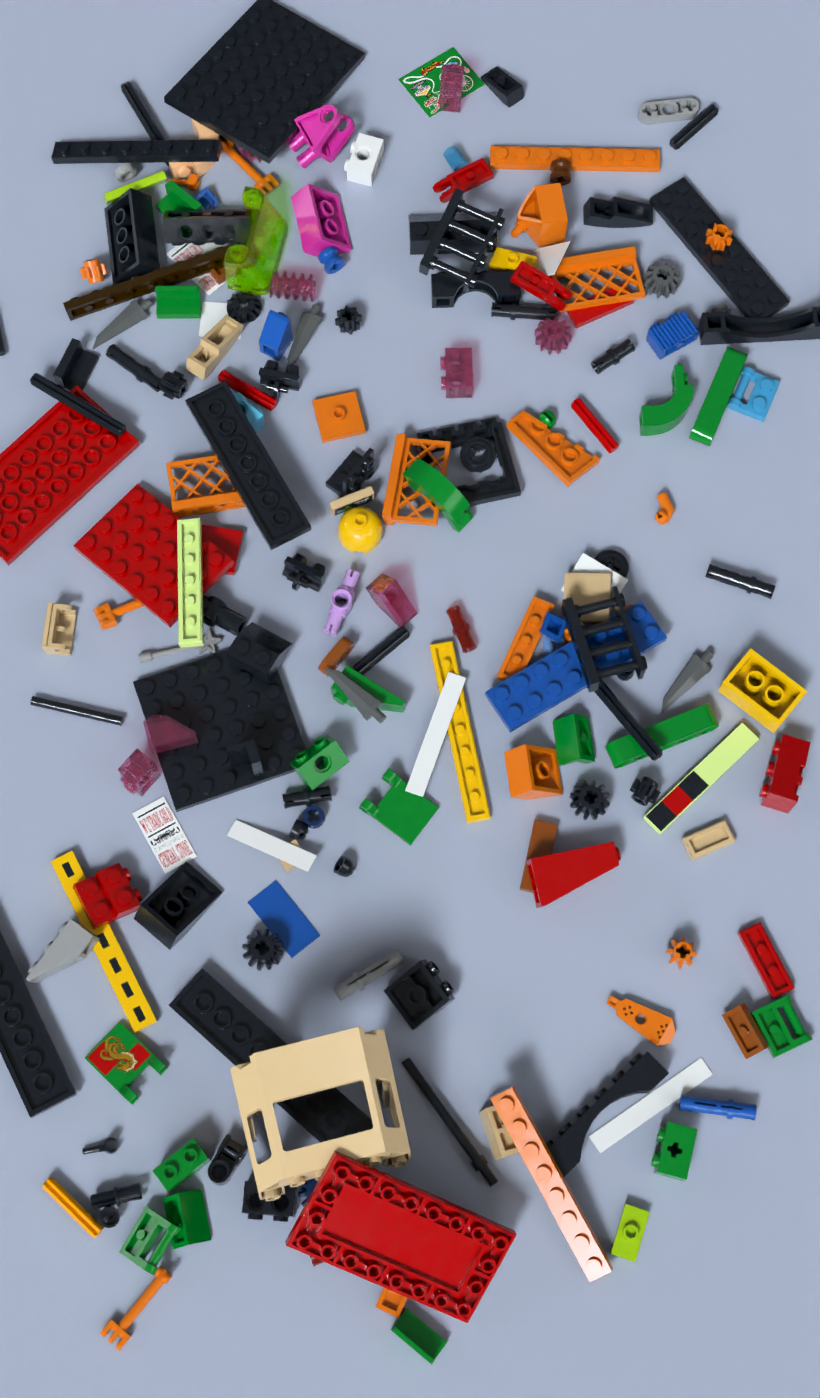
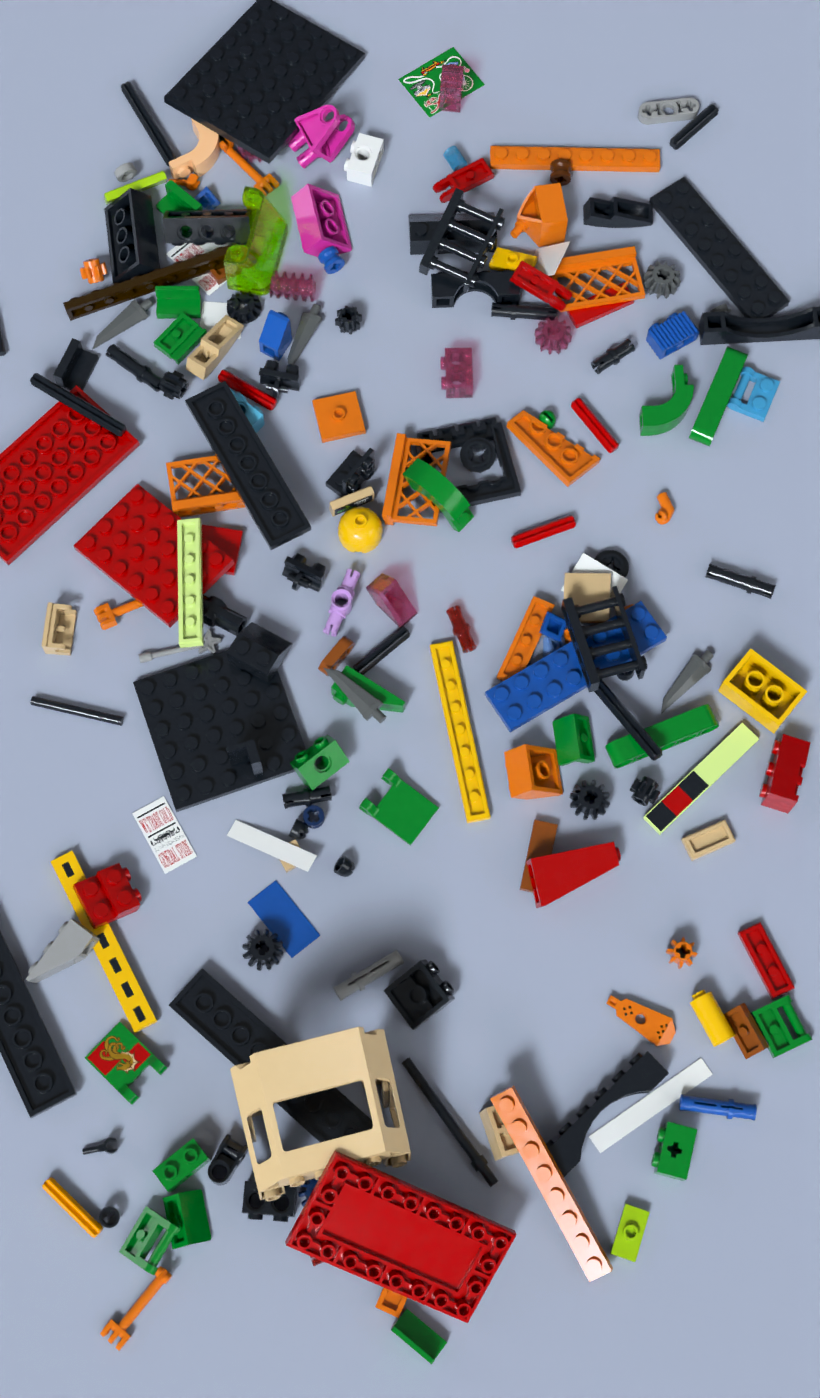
(116, 1196): black axle -> none
(137, 151): black plate -> none
(138, 773): clear pink brick -> none
(167, 734): clear pink slope -> none
(177, 905): black slope -> none
(180, 338): none -> green plate
(435, 734): white sticker -> none
(503, 86): black slope -> none
(543, 531): none -> red axle
(711, 1017): none -> yellow brick
(719, 237): orange gear -> none

